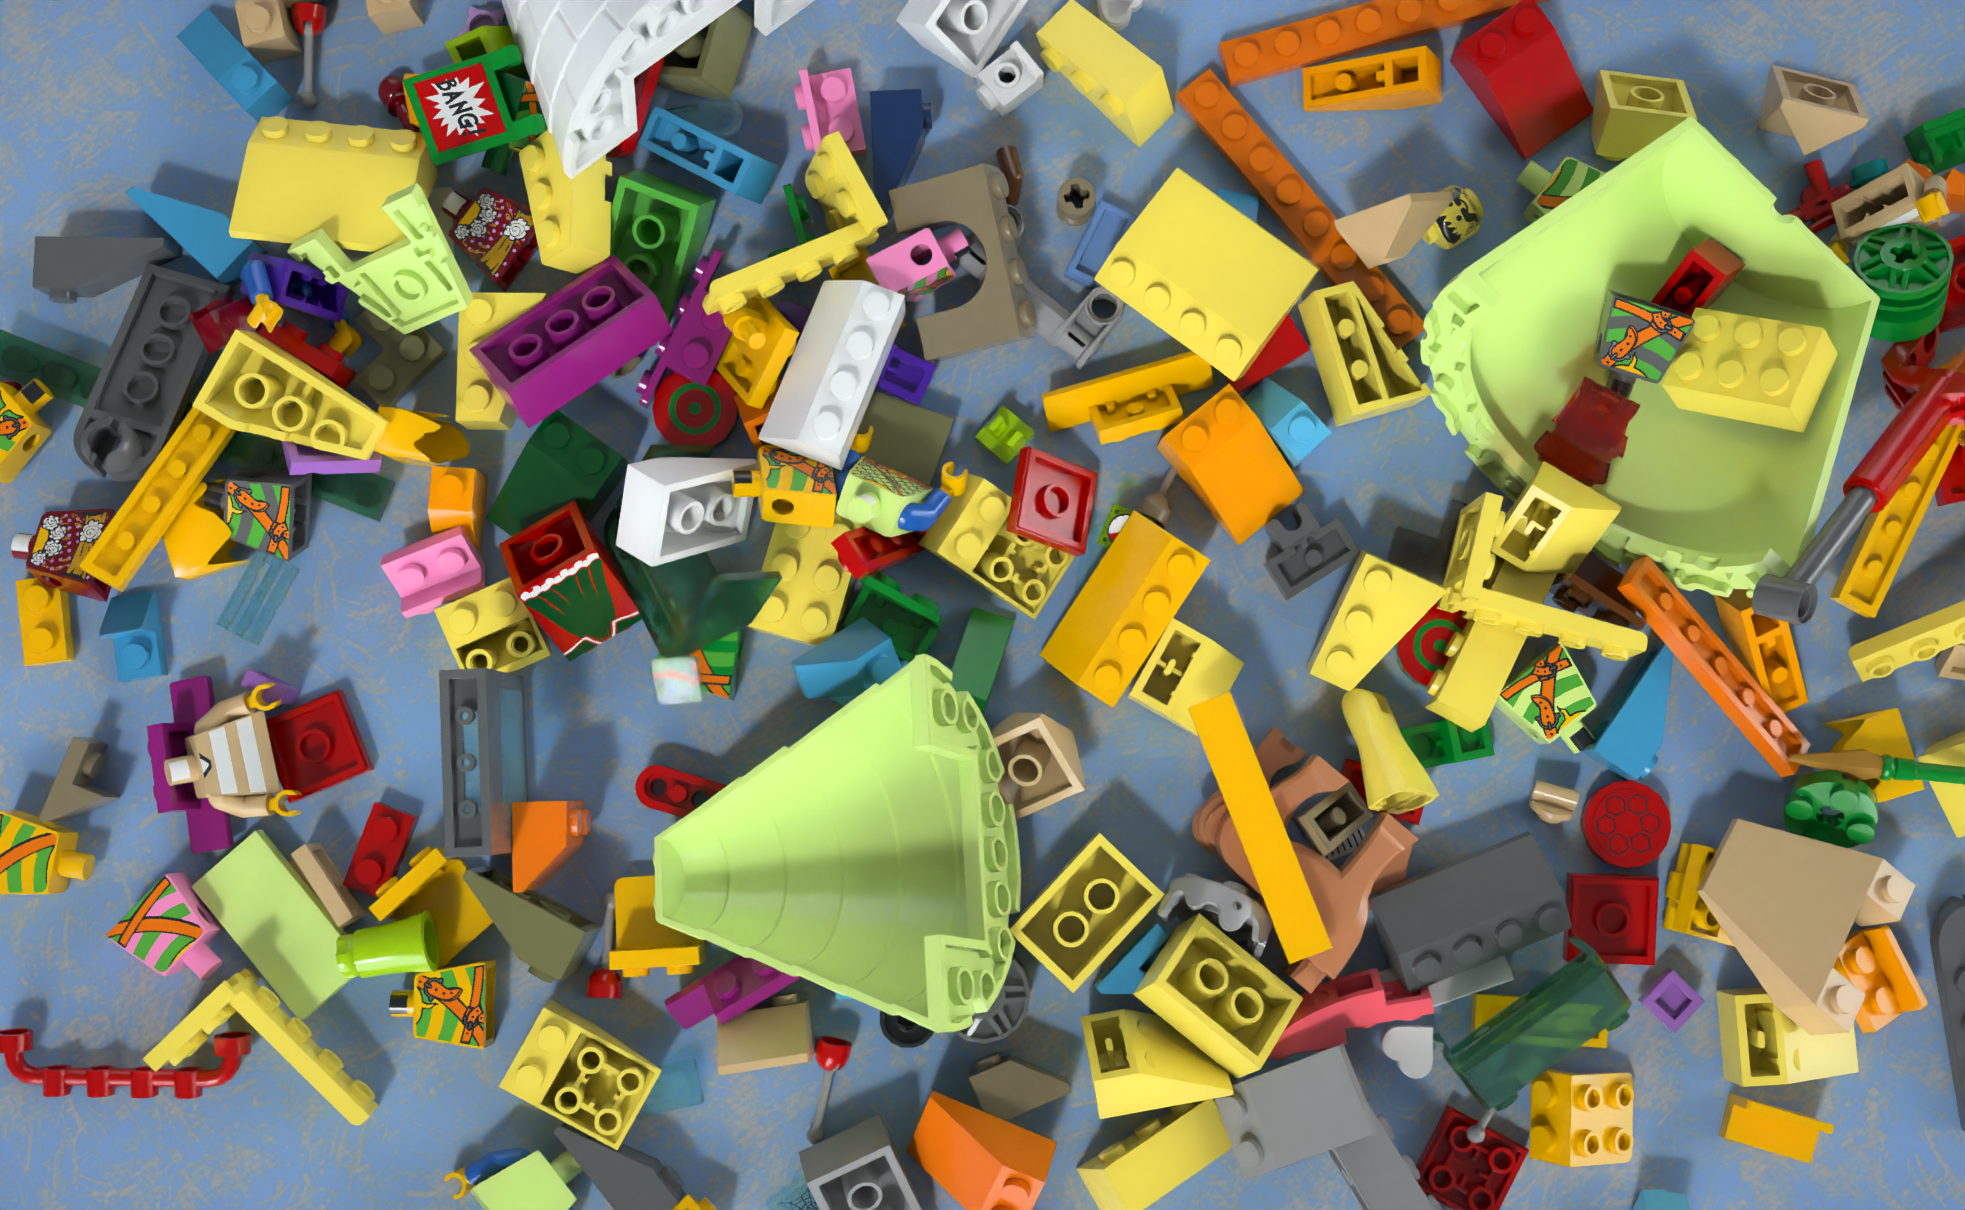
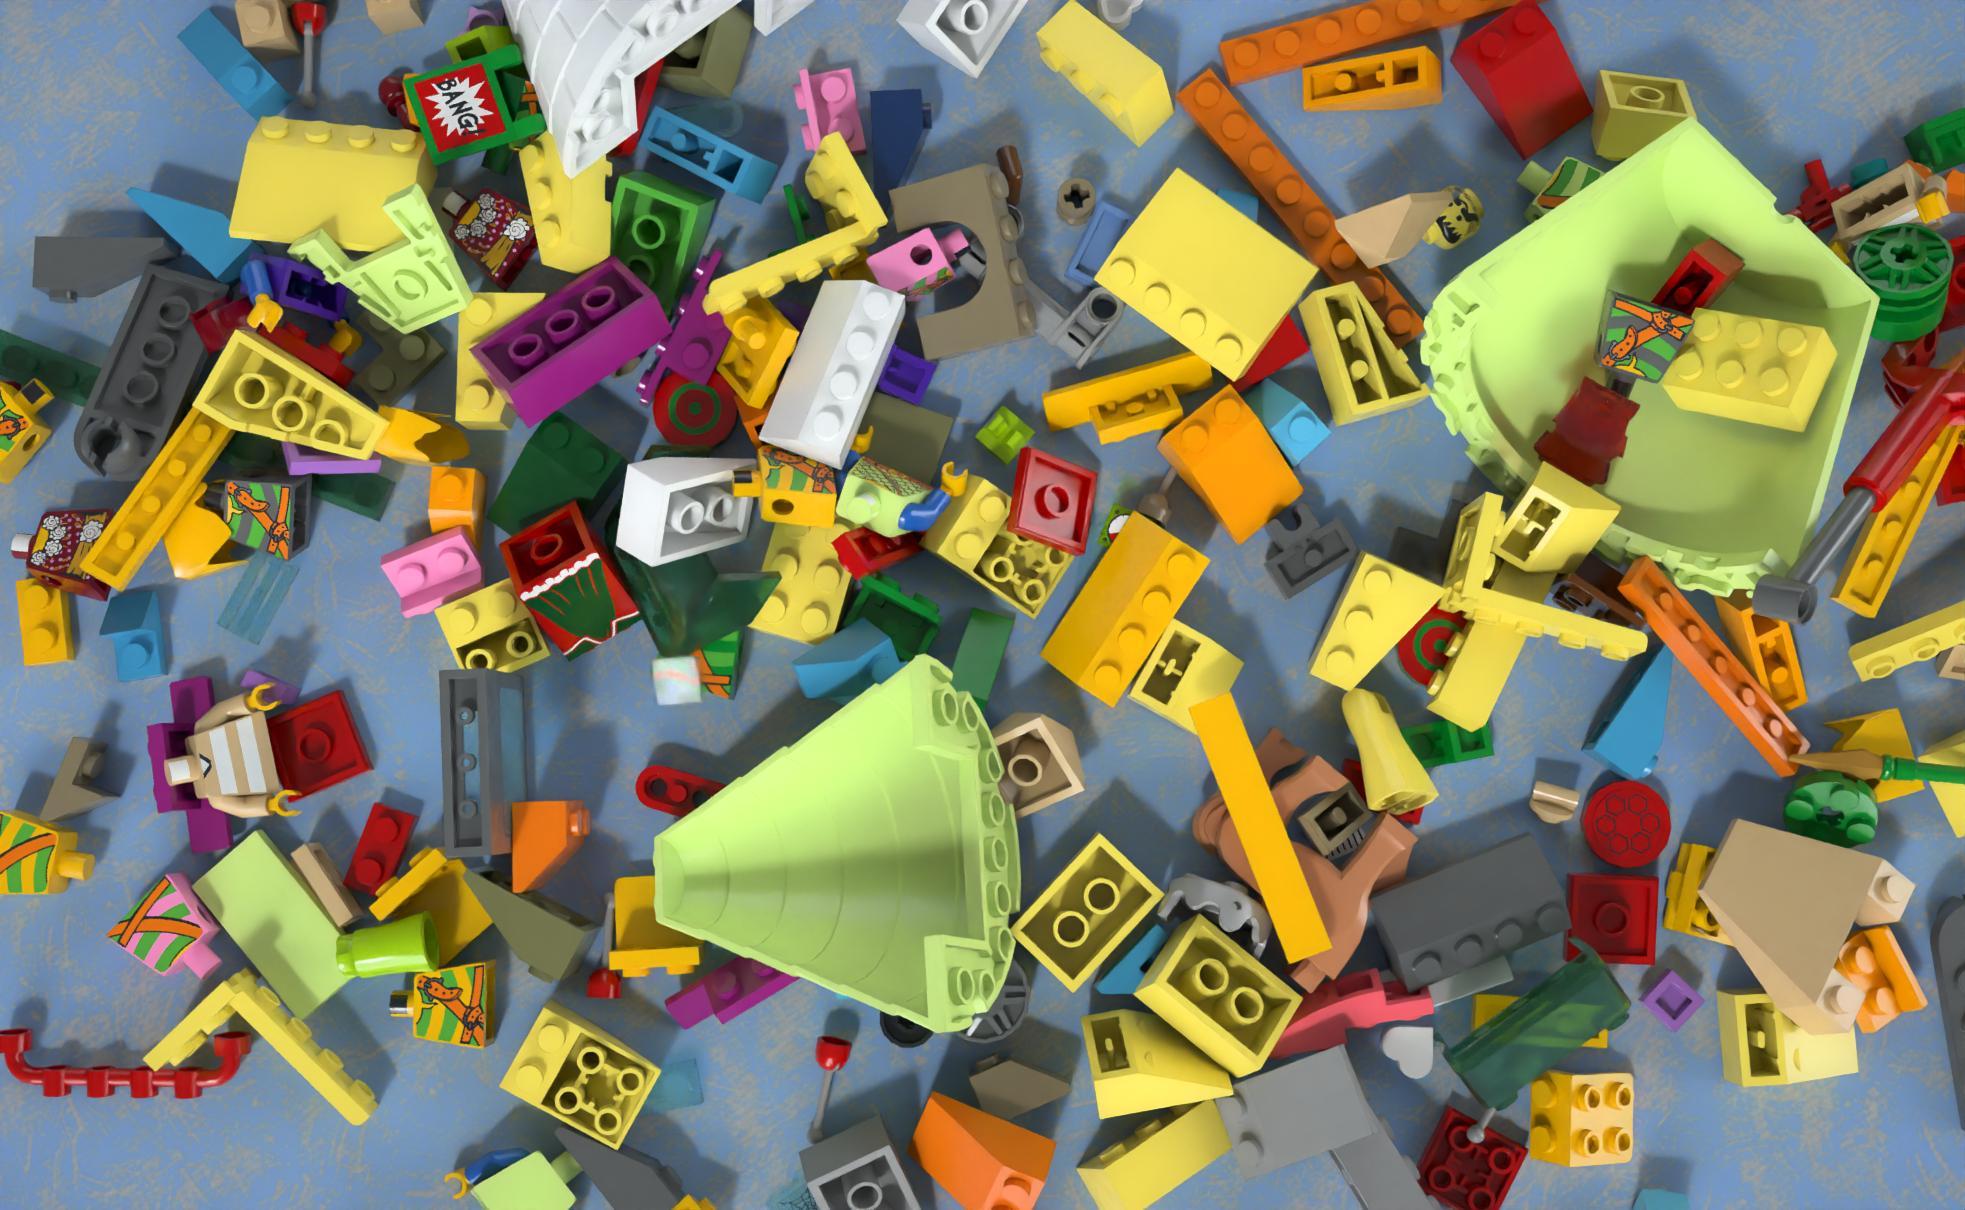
(767, 1036): tan slope -> none
(1008, 96): white brick -> none
(1549, 700): torso -> none
(1771, 1128): yellow panel -> none
(1810, 108): tan slope -> none

